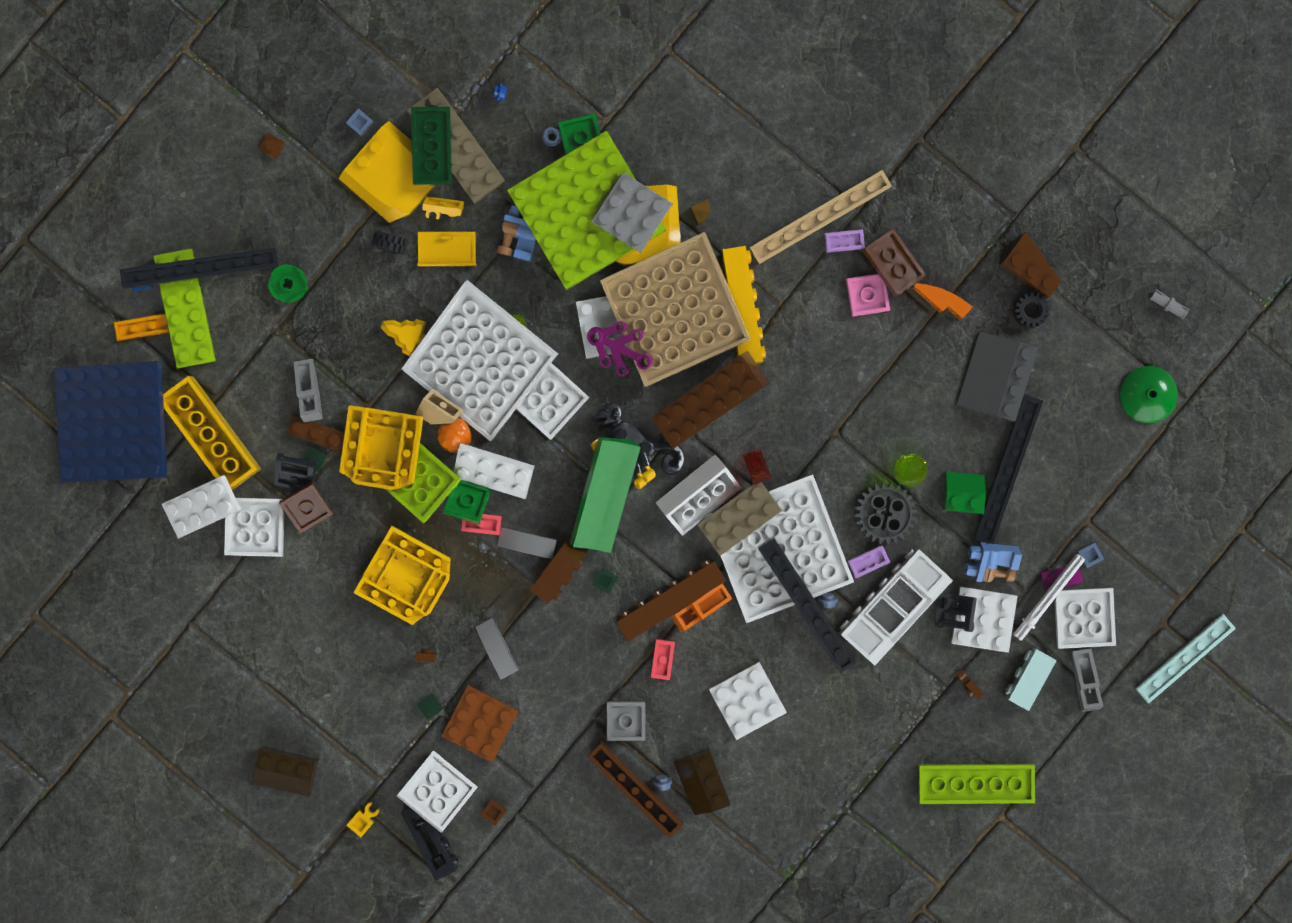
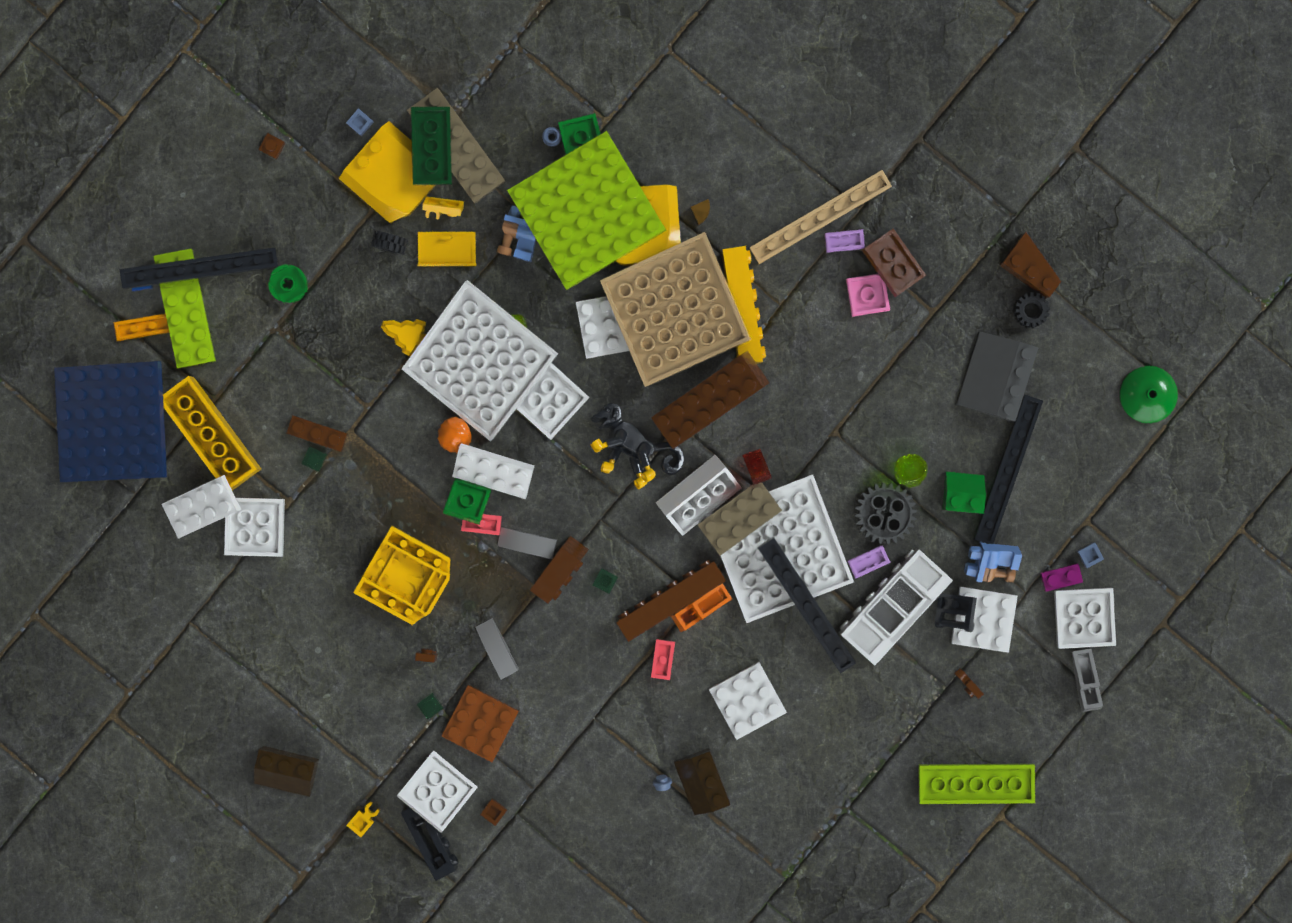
(293, 477): black plate -> none
(306, 507): reddish brown plate -> none
(307, 390): light grey slope -> none
(380, 447): yellow wedge -> none
(430, 488): lime plate -> none
(438, 409): tan slope -> none
(500, 92): blue plate -> none
(605, 494): green arch -> none
(617, 347): magenta plant -> none
(625, 720): light grey plate -> none
(632, 212): light grey plate -> none
(635, 789): reddish brown brick -> none
(828, 600): sand blue plate -> none
(943, 299): orange slope -> none
(1030, 678): light aqua brick -> none
(1033, 617): white axle -> none
(1169, 304): light grey pin -> none
(1185, 658): light aqua tile -> none

